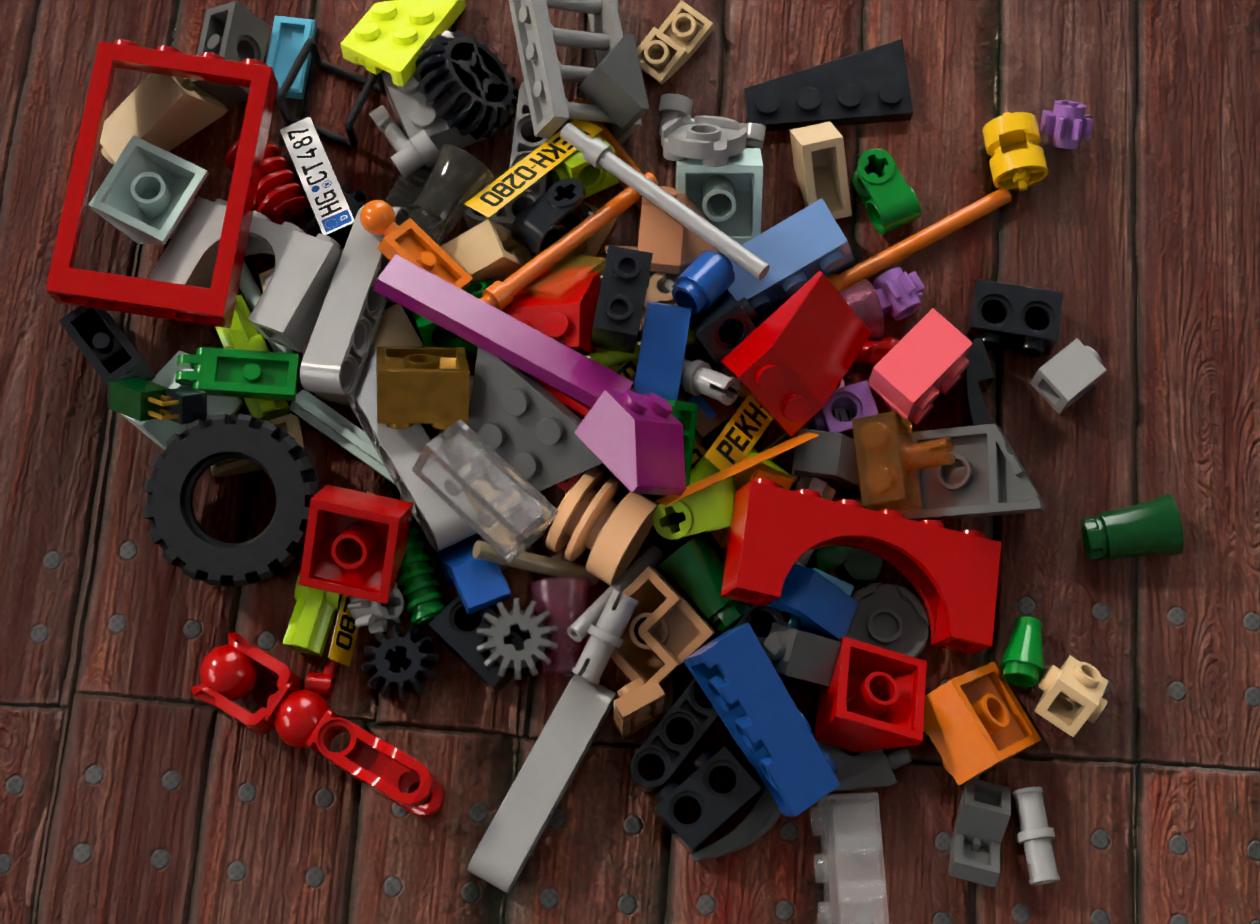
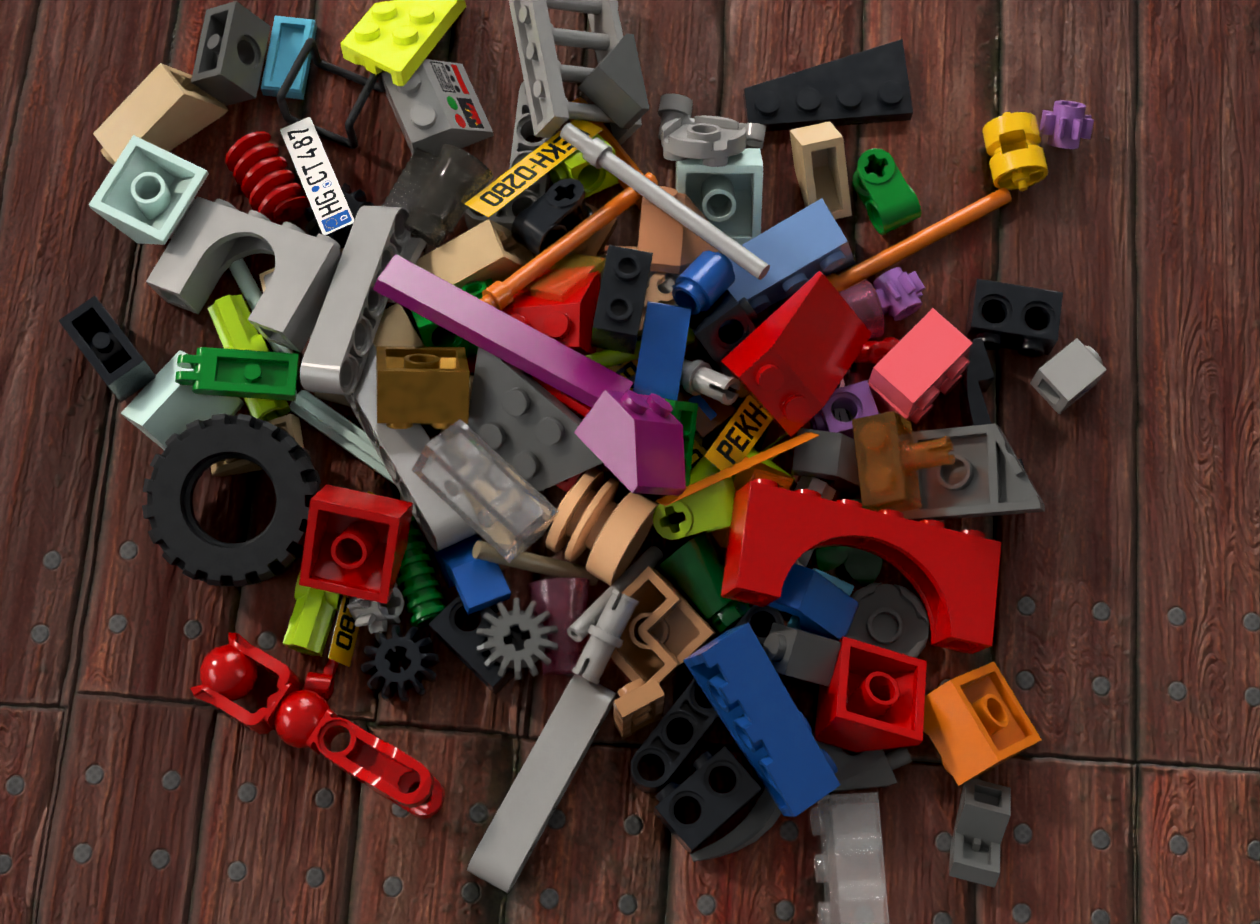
(151, 401): piece -> none
(152, 297): red window -> none
(411, 153): light grey brick -> none
(411, 243): orange plate -> none
(466, 84): black gear -> none
(674, 42): tan slope -> none
(1023, 656): green cone -> none
(1036, 836): light grey pin -> none
(1072, 695): tan brick -> none
(1134, 531): dark green plant -> none

